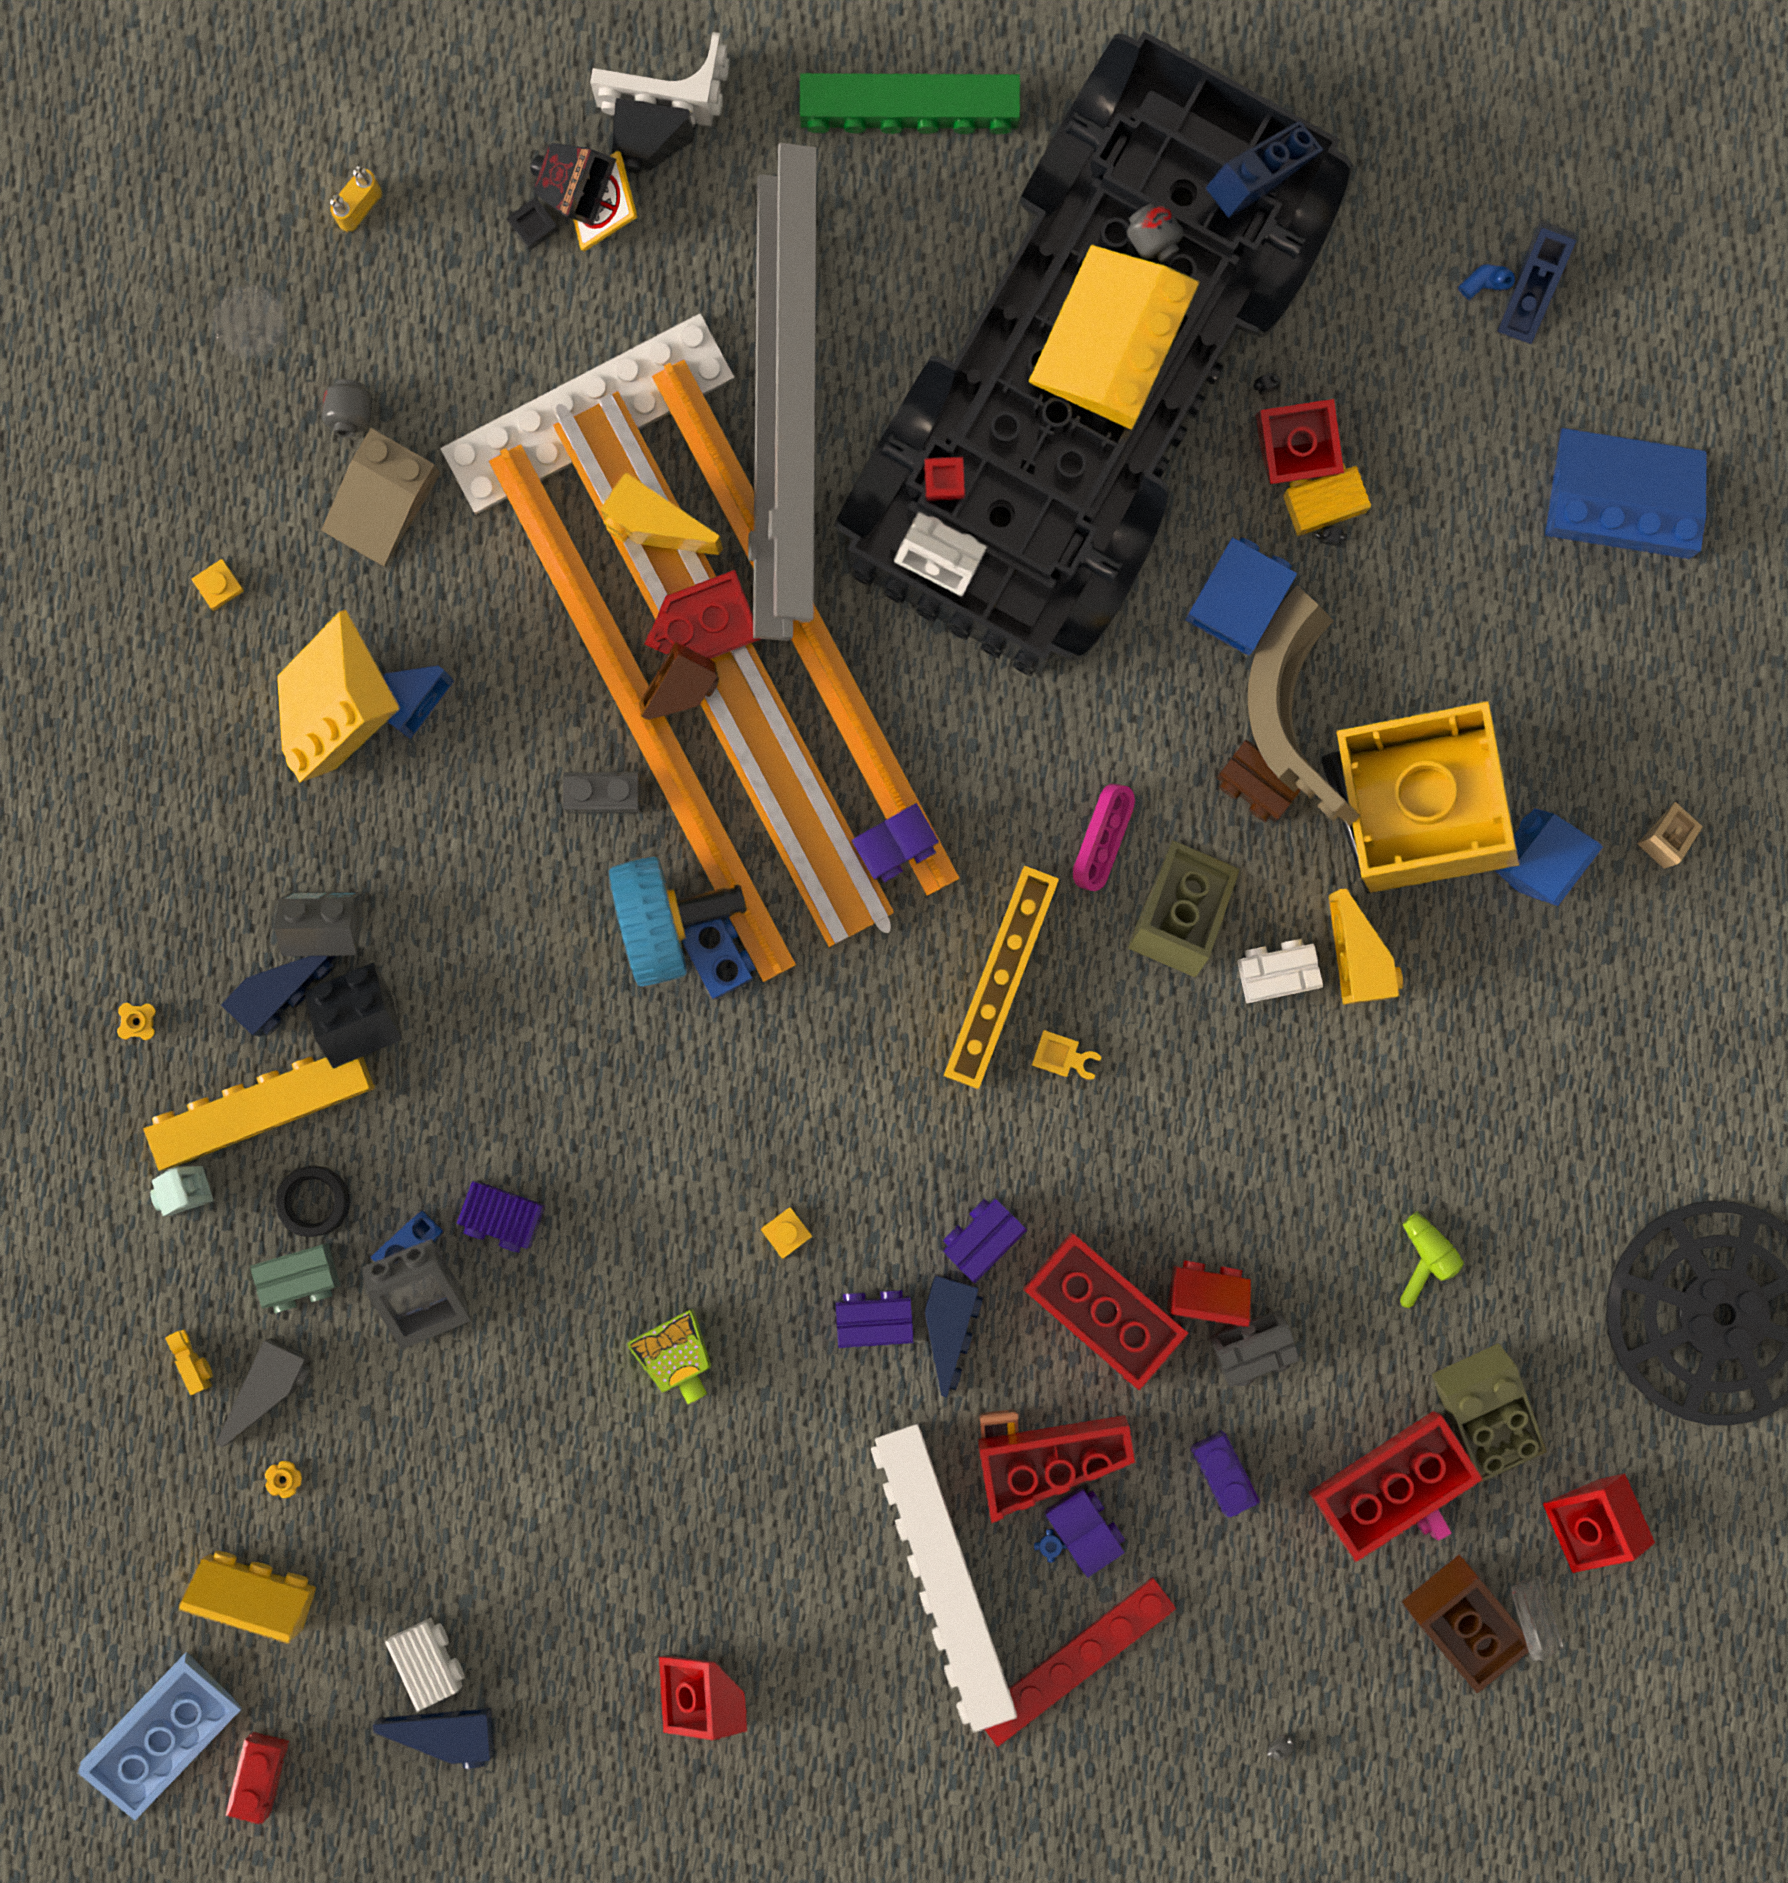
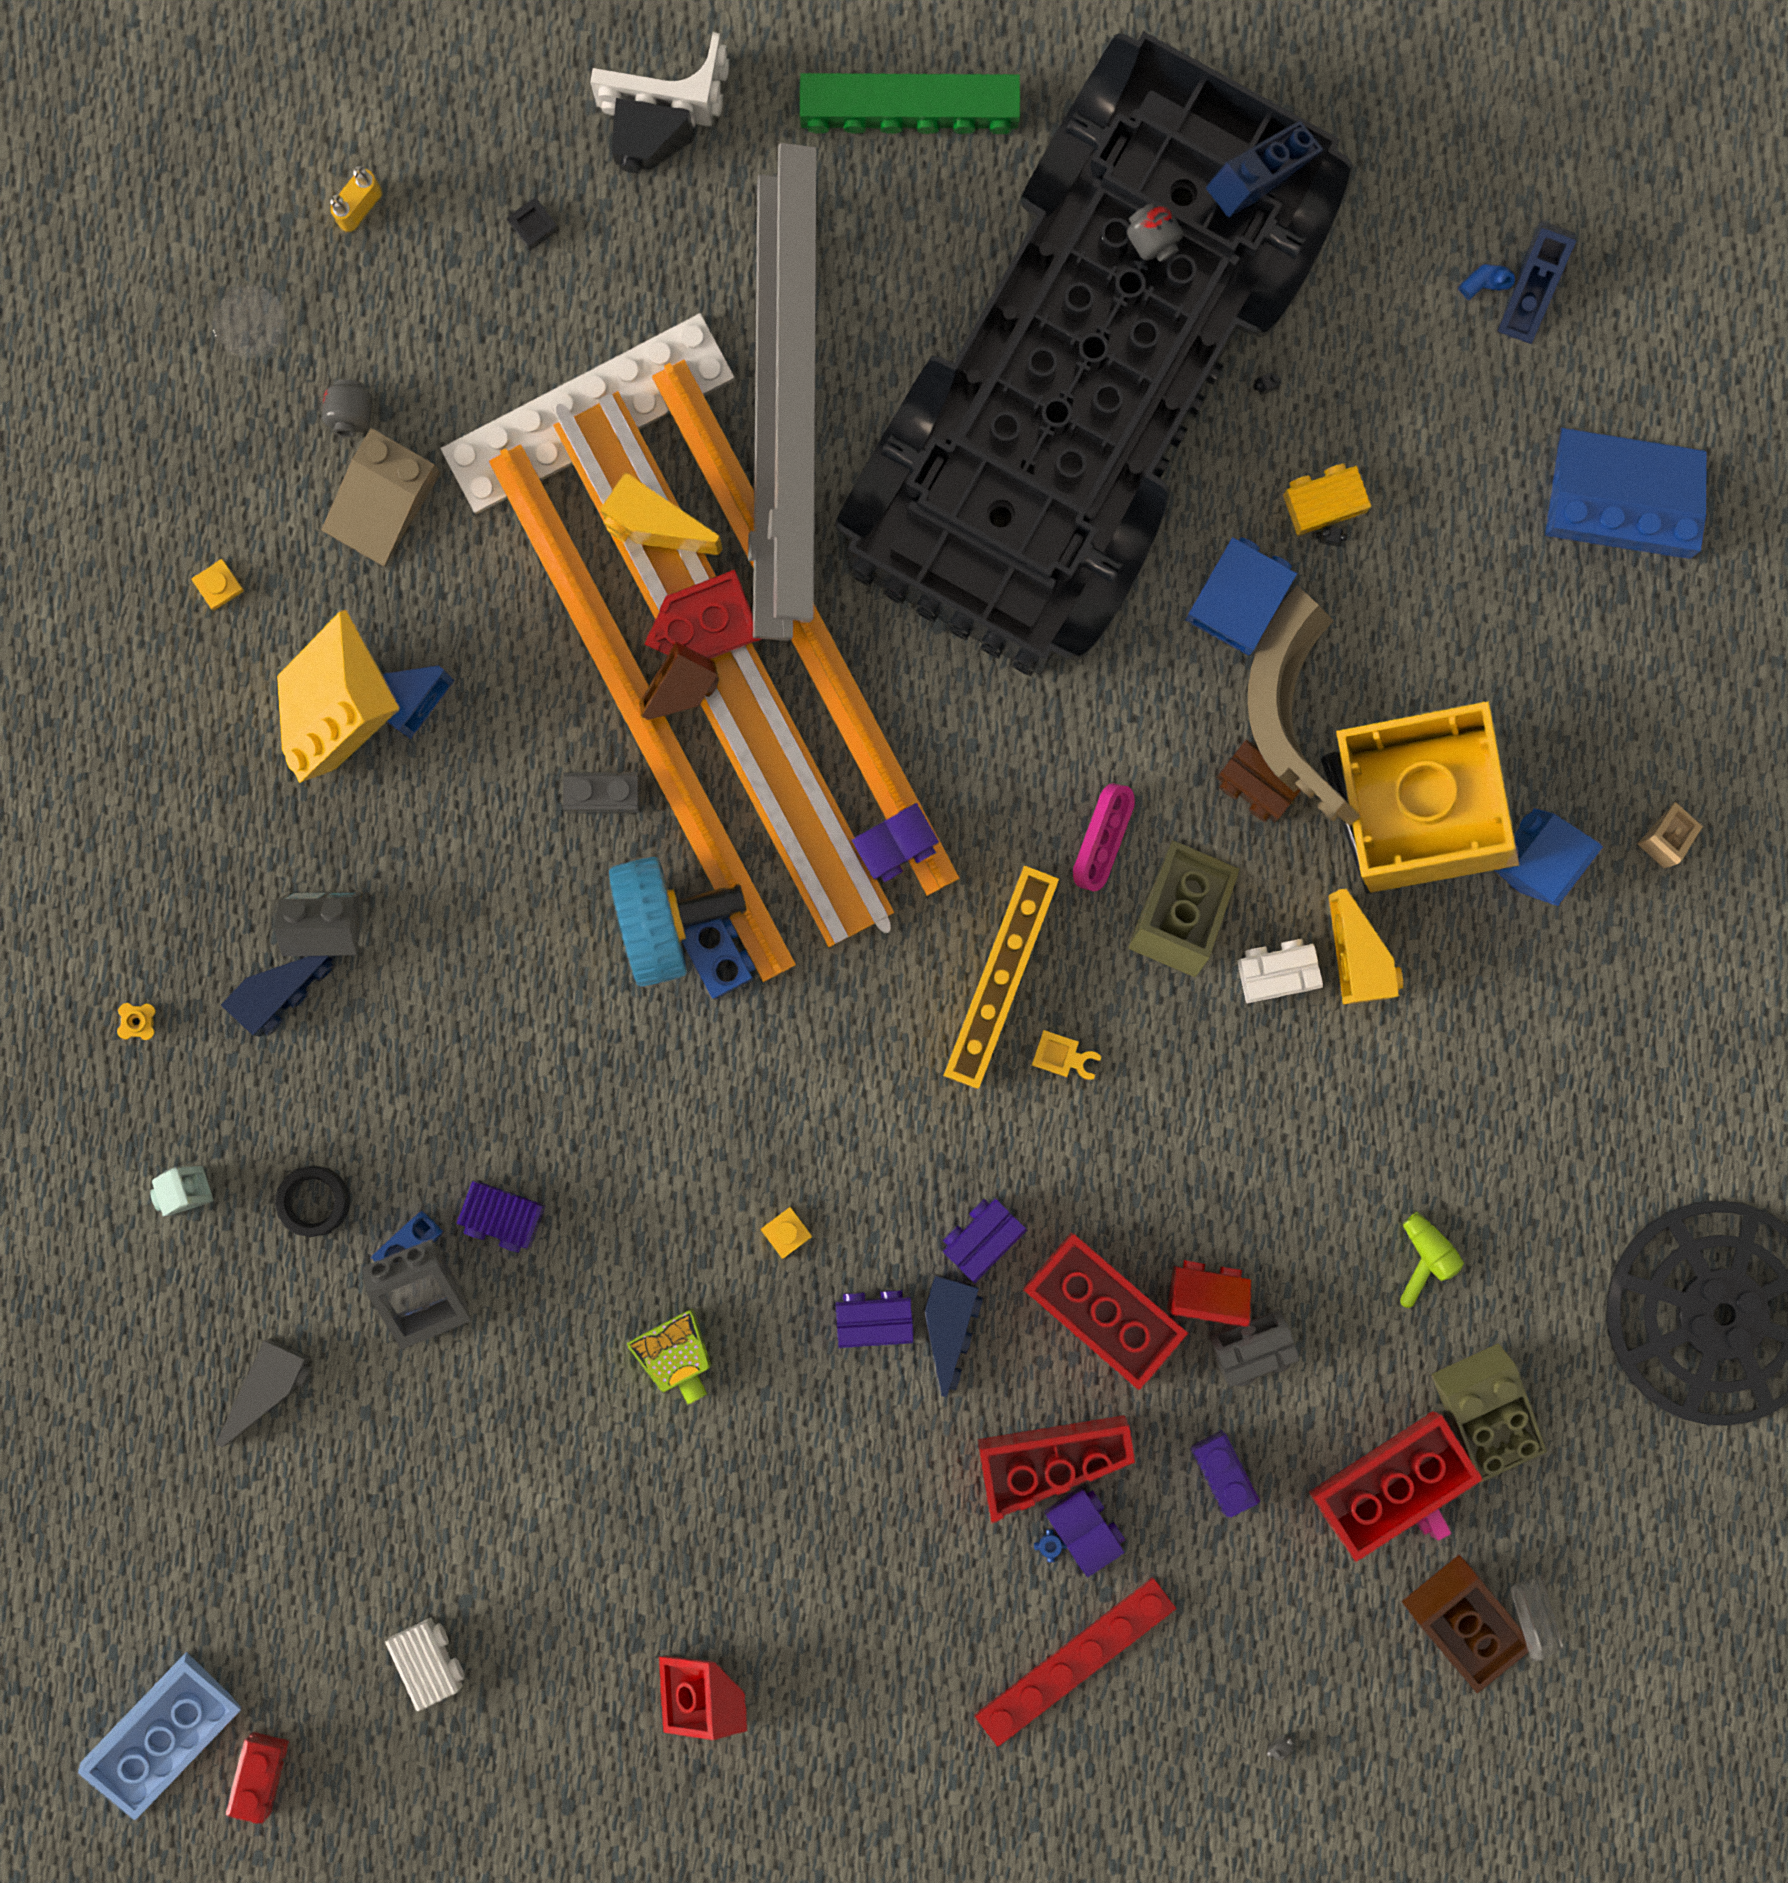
(193, 1370): yellow plate -> none
(249, 1596): yellow slope -> none
(254, 1110): yellow brick -> none
(292, 1476): yellow plate -> none
(294, 1277): sand green brick -> none
(353, 1015): black brick -> none
(449, 1736): dark blue slope -> none
(572, 180): black torso -> none
(614, 211): piece -> none
(940, 553): white brick -> none
(944, 478): red plate -> none
(945, 1577): white brick -> none
(998, 1423): nougat slope -> none
(1113, 334): yellow slope -> none
(1300, 441): red slope -> none
(1599, 1524): red slope -> none

